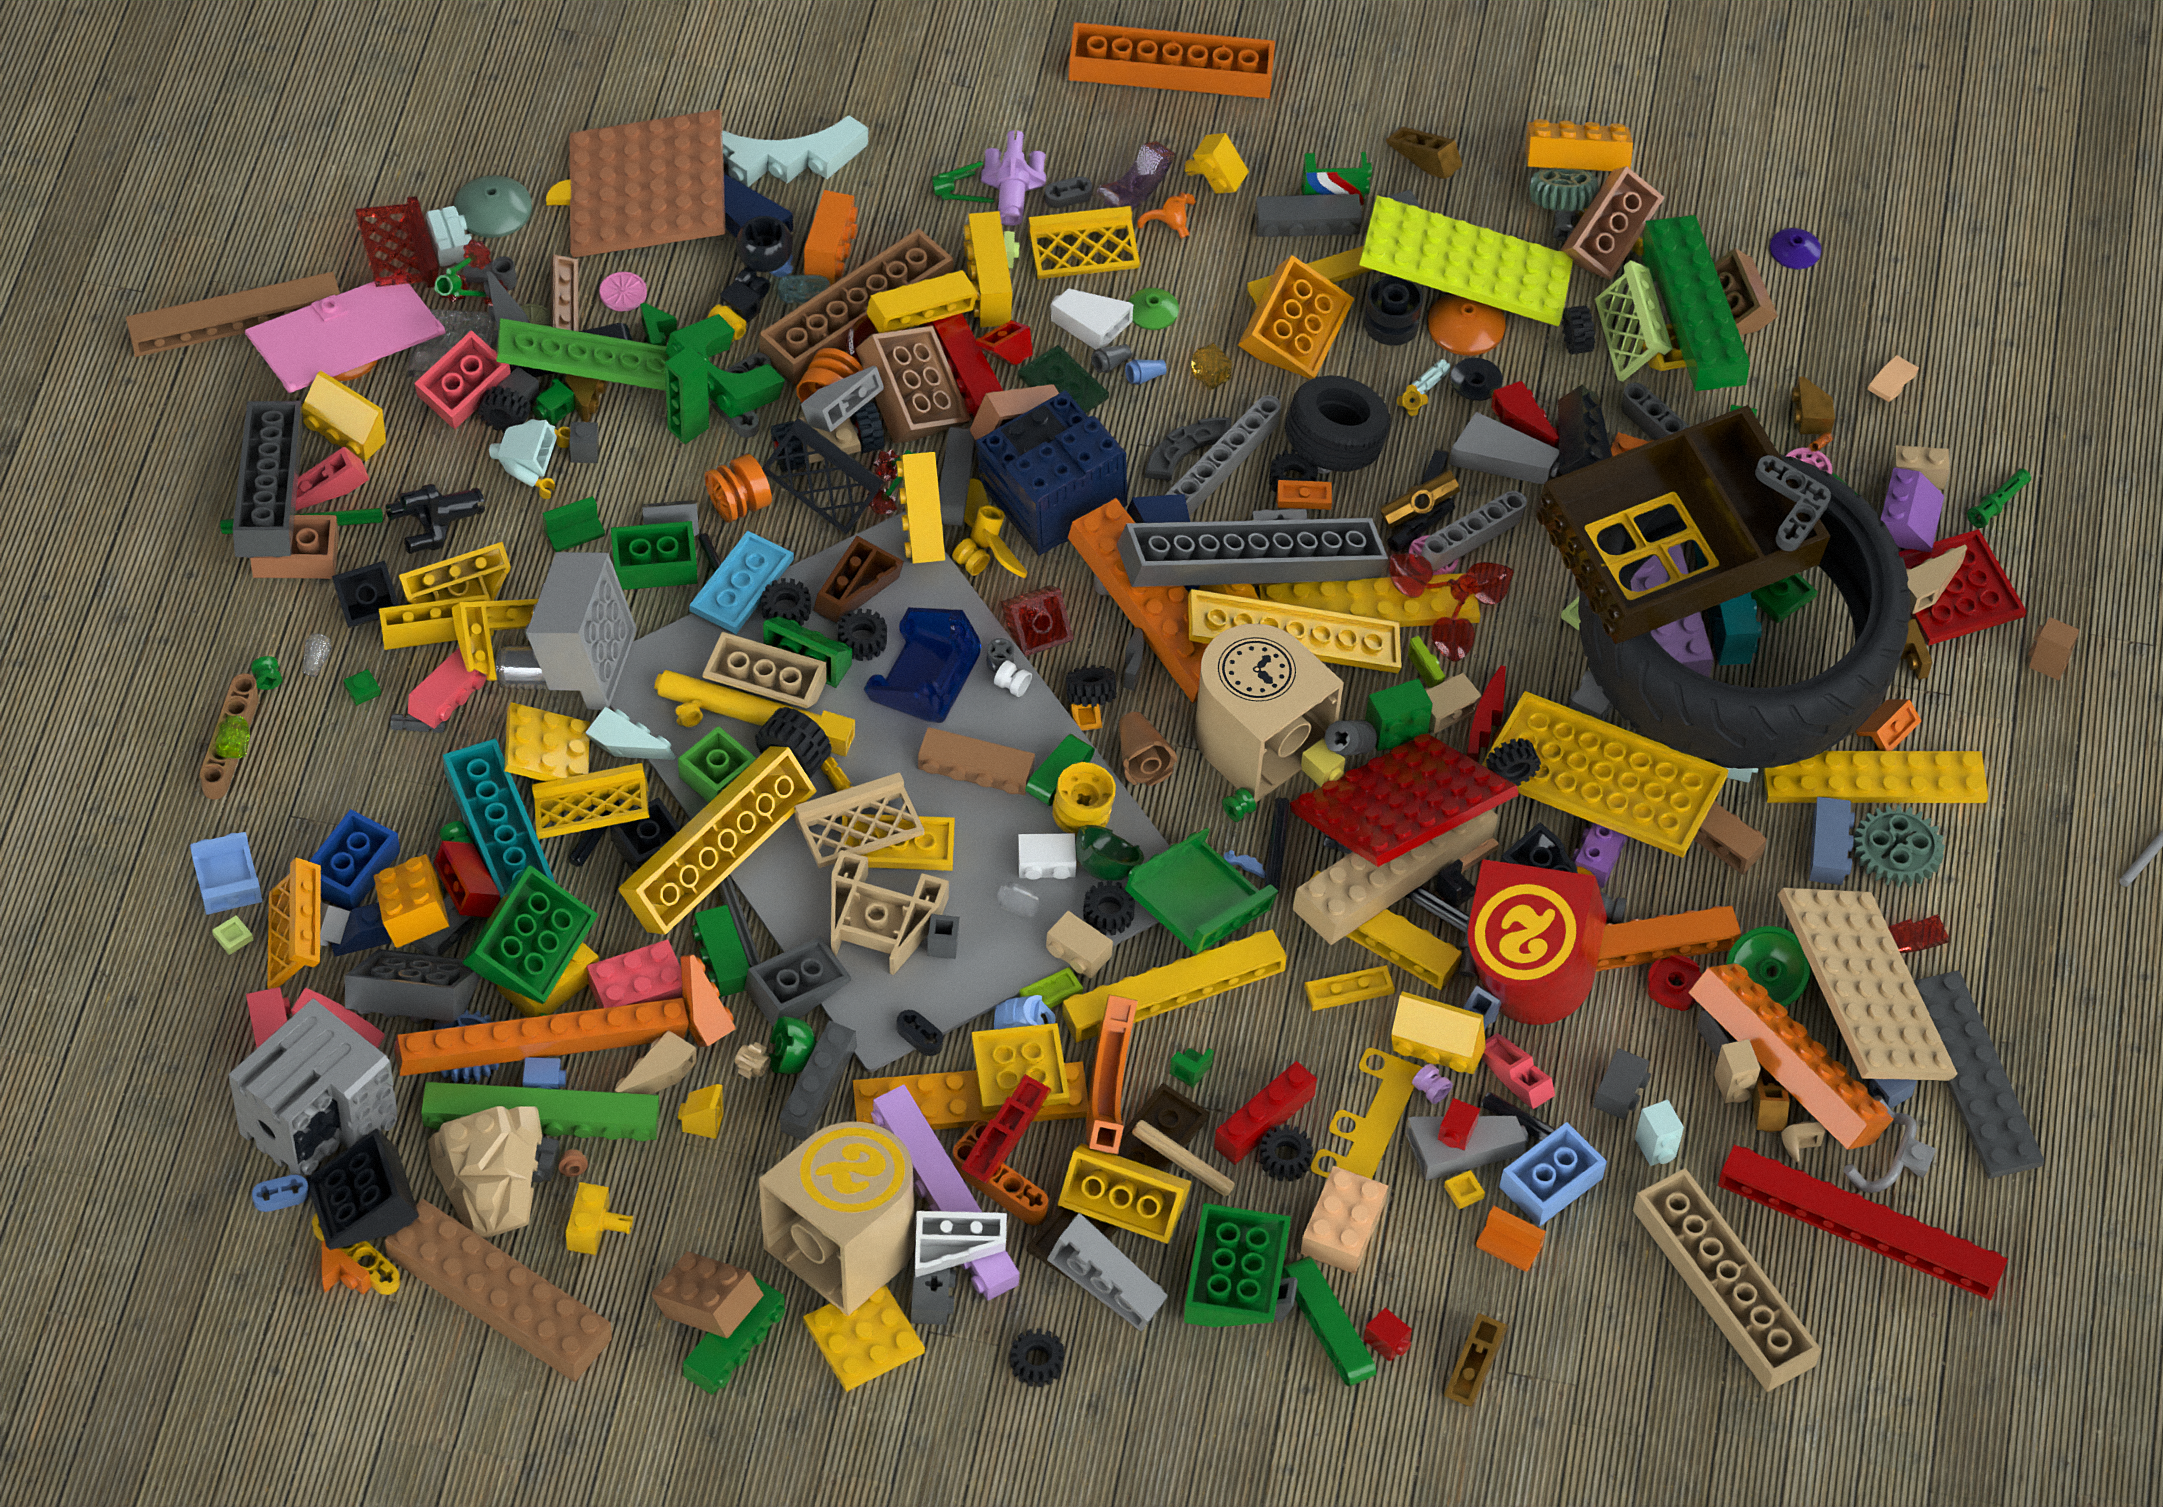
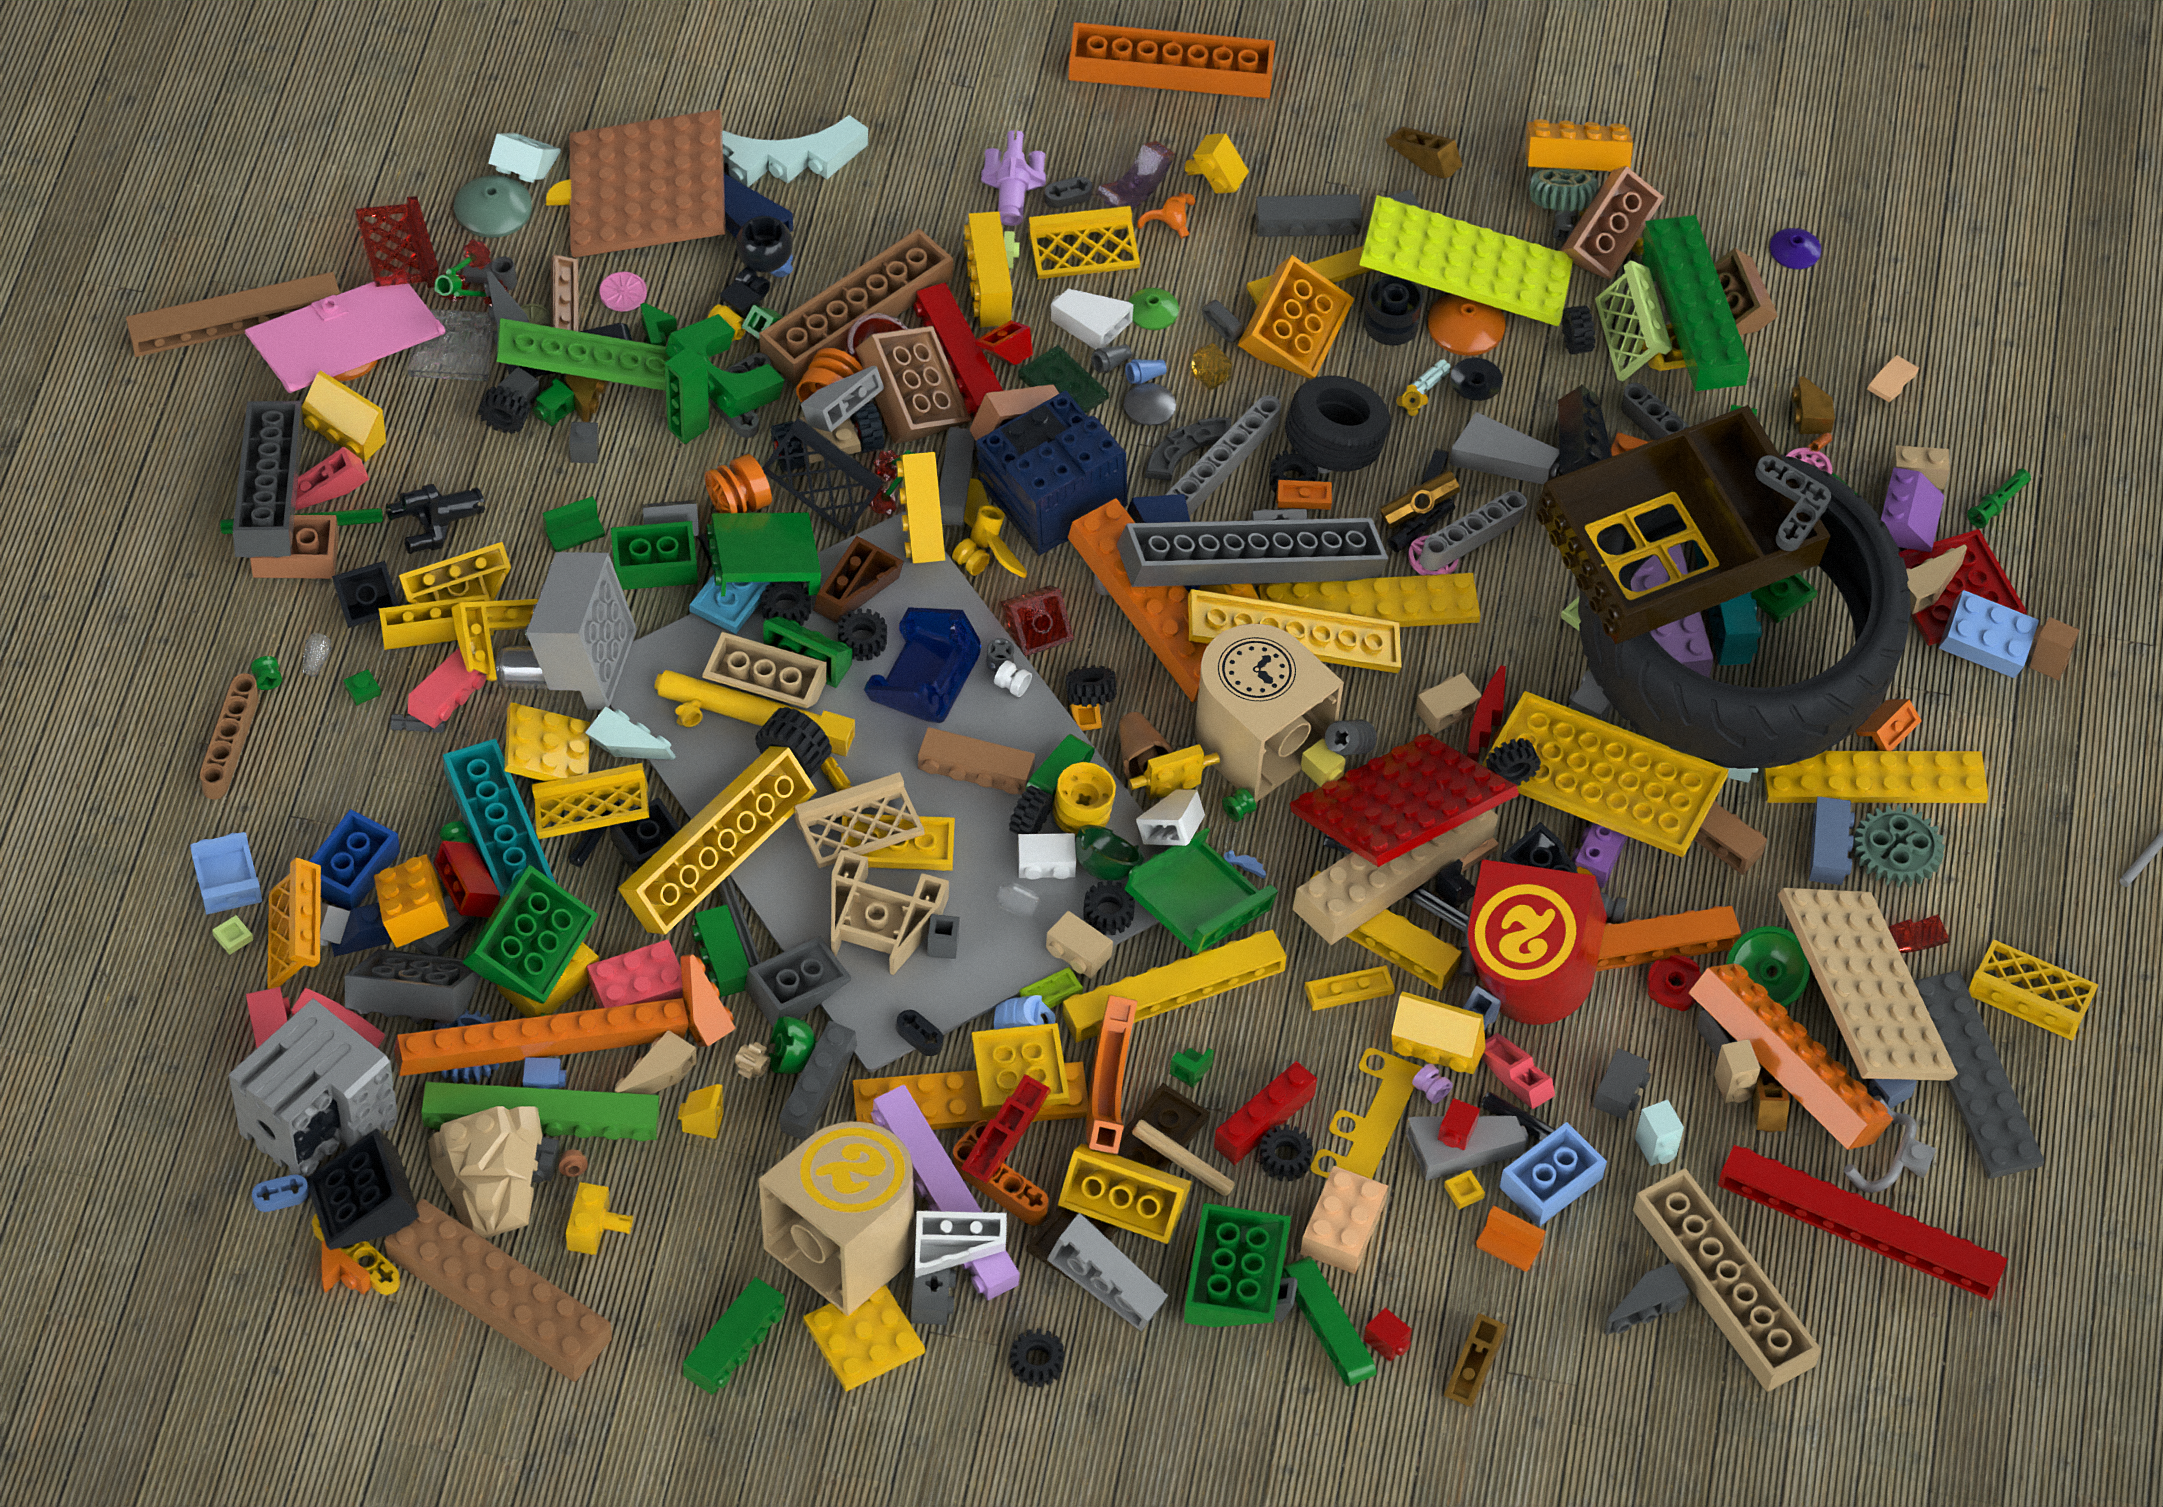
(233, 737): clear neon green rock -> none
(447, 234): light aqua brick -> none
(461, 379): coral brick -> none
(522, 156): none -> light aqua slope
(527, 452): light aqua torso -> none
(707, 1294): medium nougat brick -> none
(713, 763): bright green brick -> none
(760, 319): none -> green brick
(763, 549): none -> green panel
(801, 287): clear light blue plate -> none
(831, 236): orange brick -> none
(922, 302): yellow brick -> none
(944, 184): green plant -> none
(1031, 811): none -> black tyre
(1134, 658): dark grey slope -> none
(1149, 405): none -> flat silver dish
(1172, 819): none -> white slope
(1174, 771): none -> yellow plate
(1222, 321): none -> dark grey beam
(1277, 842): black axle -> none
(1336, 180): panel -> none
(1399, 713): green brick -> none
(1425, 662): lime plate -> none
(1485, 580): clear red plant -> none
(1518, 410): red slope -> none
(1655, 1294): none -> dark grey slope
(1802, 1136): tan plate -> none
(1916, 652): pearl gold slope -> none
(1988, 634): none -> light blue brick
(2027, 1003): none -> yellow fence

